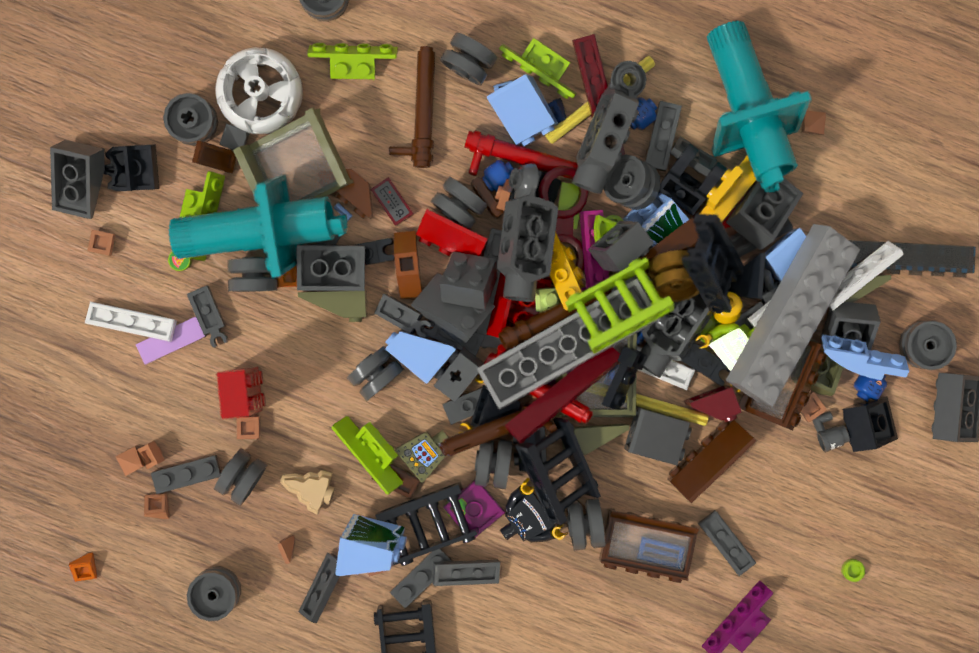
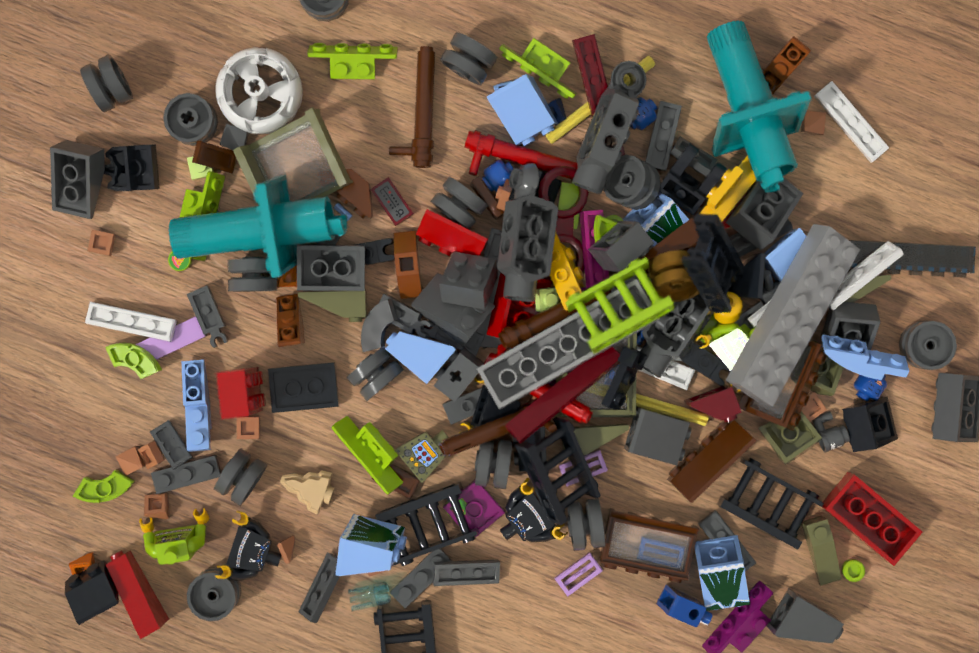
(91, 592): none -> black slope
(103, 489): none -> lime tile
(106, 83): none -> dark grey wheel
(133, 357): none -> lime tile
(136, 594): none -> red slope
(171, 444): none -> dark grey plate
(175, 543): none -> lime torso
(196, 405): none -> light blue slope
(197, 171): none -> yellowish green plate
(249, 551): none -> black torso
(289, 321): none -> dark orange slope
(303, 387): none -> black plate
(375, 595): none -> clear light blue arm
(376, 324): none -> dark grey tile
(574, 566): none -> lavender tile
(591, 455): none -> lavender tile
(683, 607): none -> blue torso
(721, 573): none -> slope
(770, 524): none -> black fence
(785, 63): none -> dark orange slope
(790, 443): none -> olive slope
(804, 620): none -> dark grey slope
(822, 549): none -> olive slope
(851, 122): none -> white tile
(871, 518): none -> red brick

